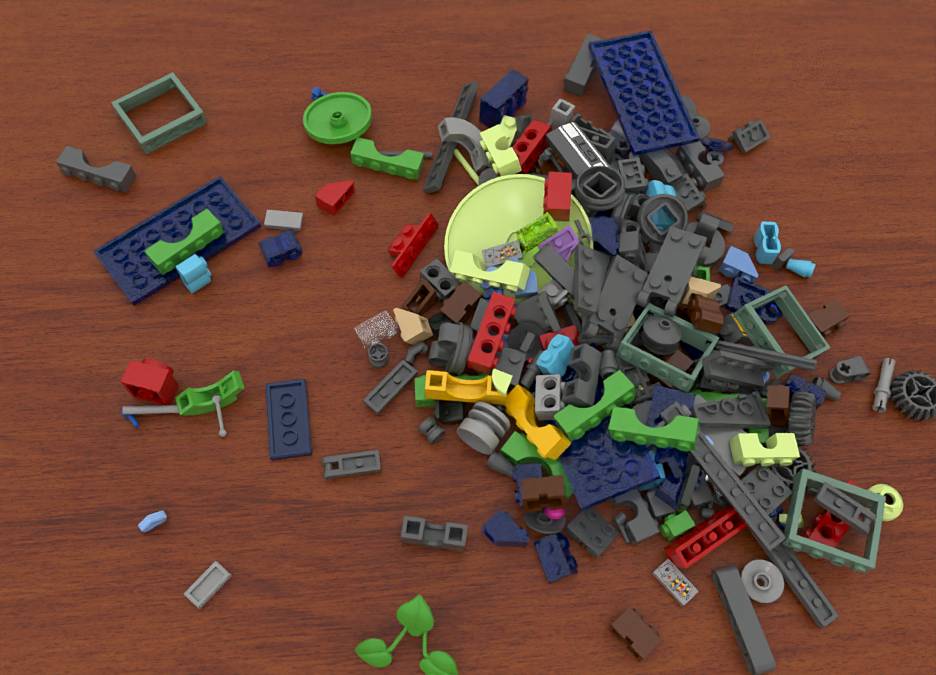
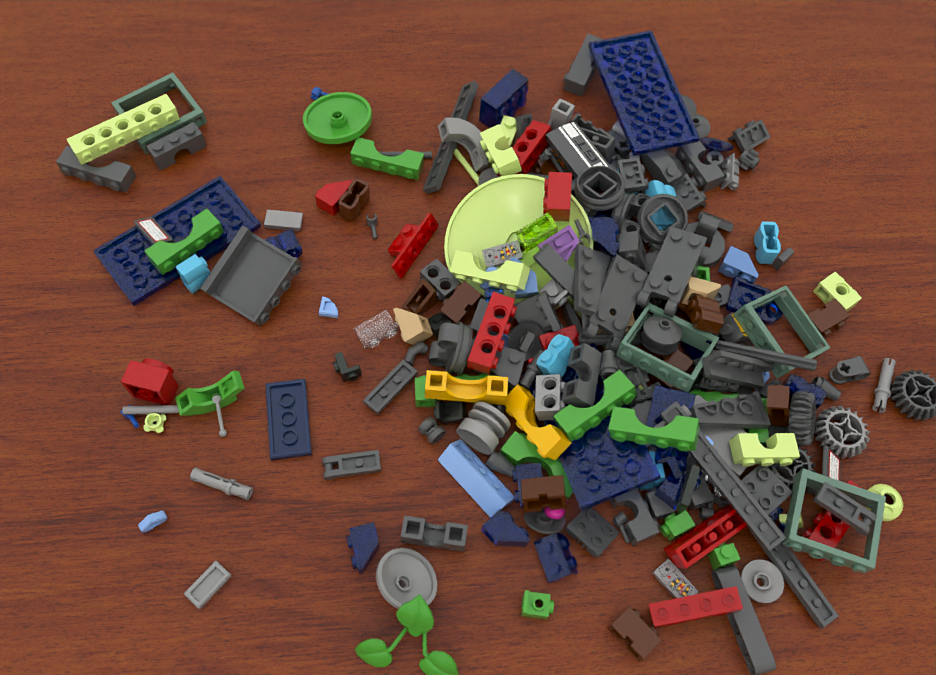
(123, 129): none -> yellowish green brick
(151, 418): none -> yellowish green plate
(152, 230): none -> slope
(164, 149): none -> dark grey arch
(230, 487): none -> light grey pin
(251, 276): none -> dark grey panel
(328, 308): none -> light blue tile
(347, 374): none -> pearl dark grey bracket
(354, 199): none -> reddish brown brick
(365, 545): none -> clear blue slope
(372, 223): none -> dark grey hand
(377, 351): dark grey wheel -> none
(411, 571): none -> light grey dish
(475, 478): none -> light blue panel
(501, 381): yellowish green tile -> none
(530, 610): none -> bright green brick
(695, 607): none -> red brick
(723, 556): none -> bright green brick
(730, 168): none -> light grey hinge
(749, 159): none -> dark grey gear
(801, 267): medium azure cone -> none
(831, 464): none -> slope
(836, 287): none -> yellowish green brick
(848, 429): none -> light grey gear

